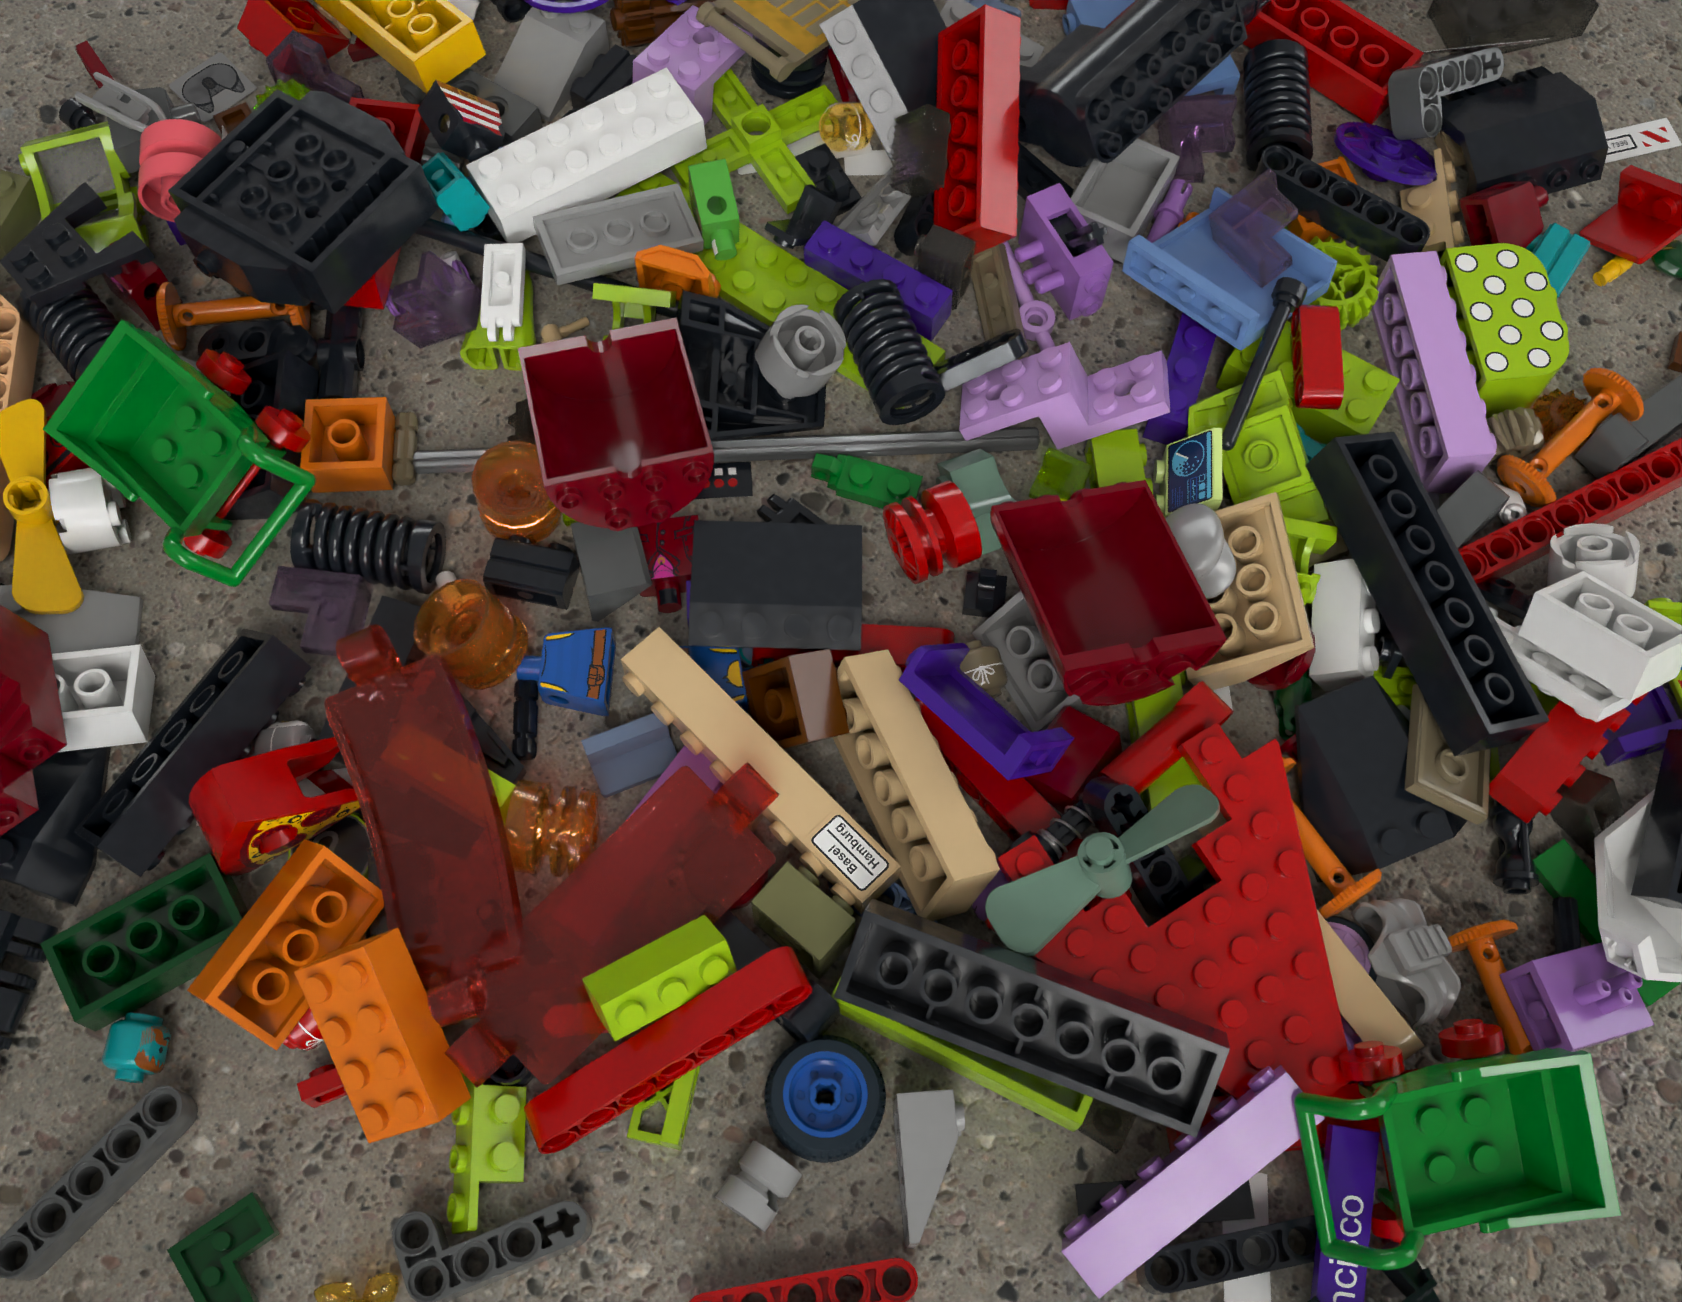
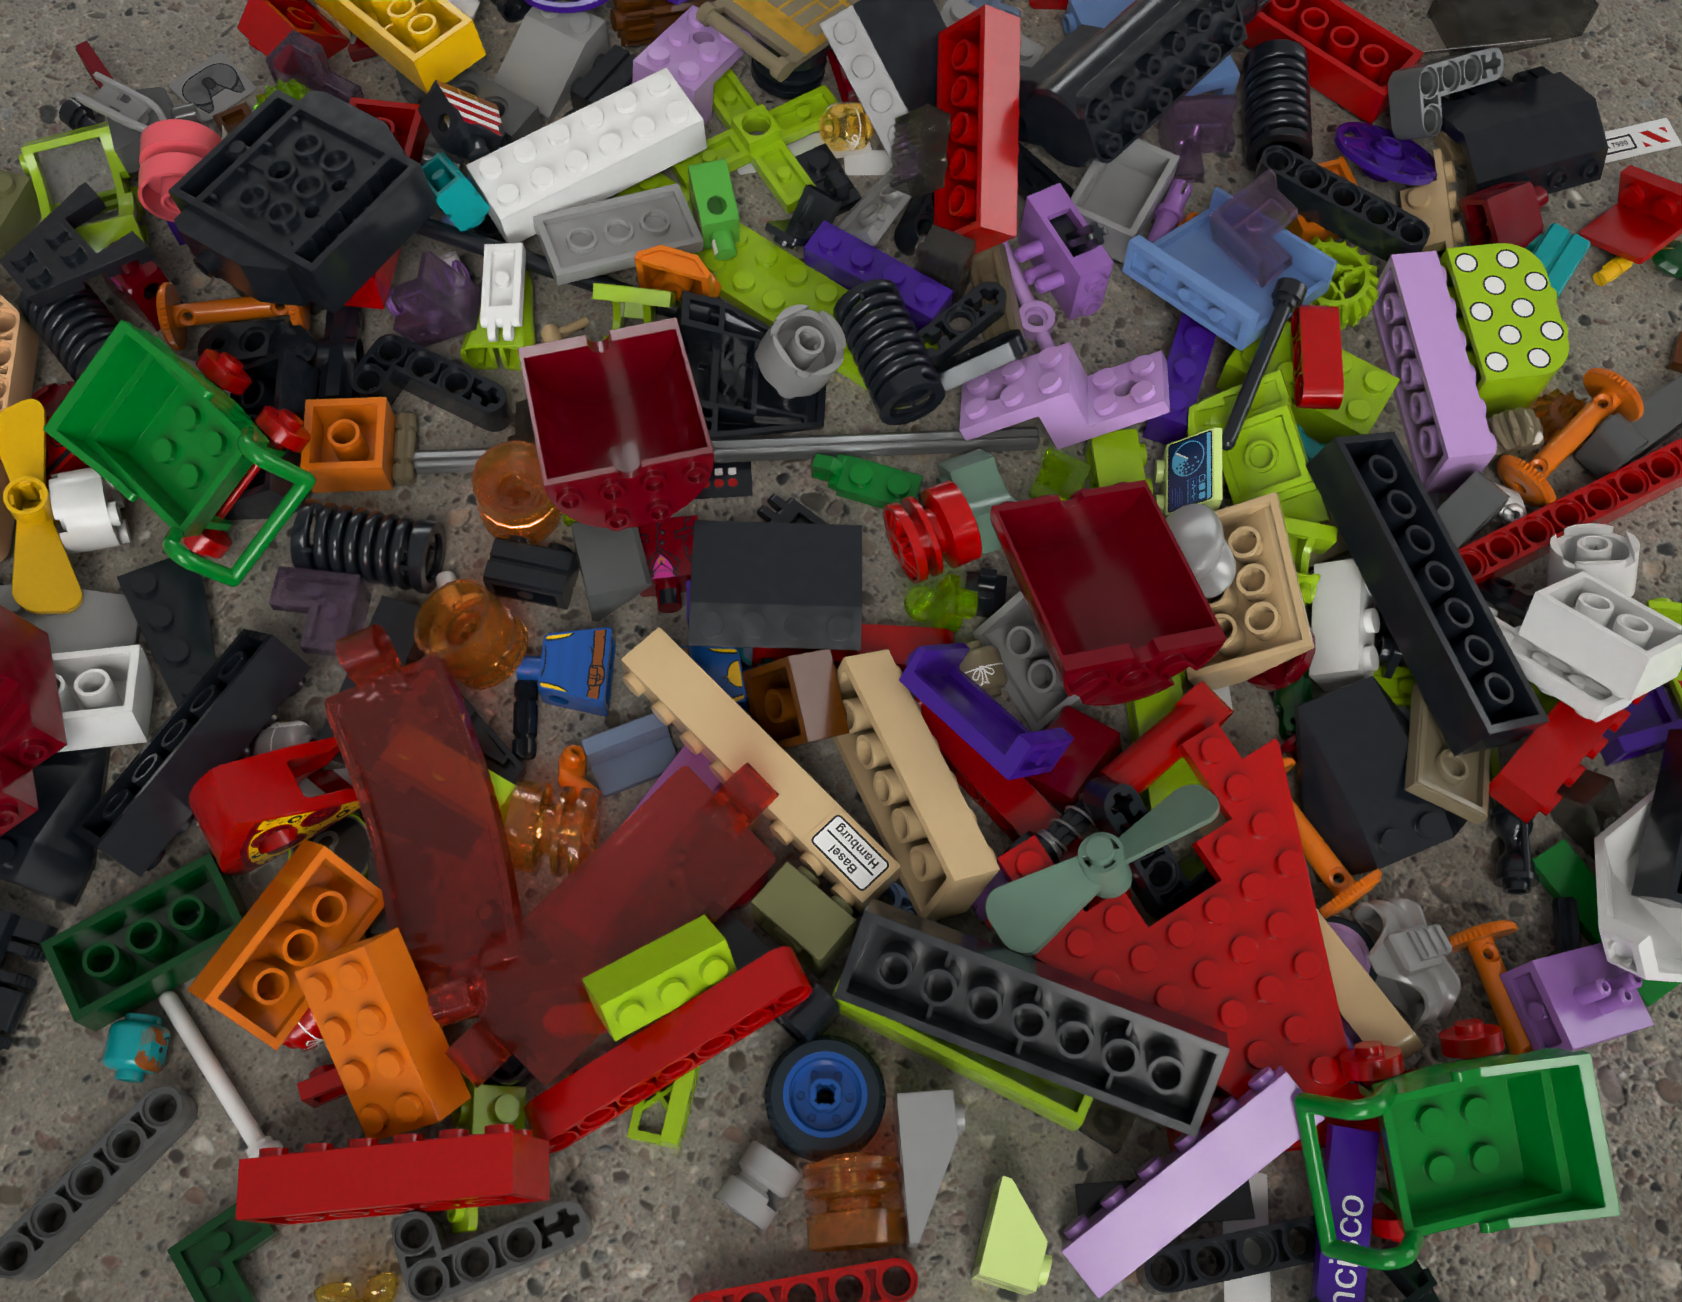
(174, 622): none -> black wing
(216, 1075): none -> white piece
(394, 1177): none -> red brick
(479, 403): none -> black beam
(573, 769): none -> orange arm
(853, 1203): none -> clear orange wheel
(943, 605): none -> clear neon green hips
(964, 308): none -> black beam
(1011, 1243): none -> yellowish green slope

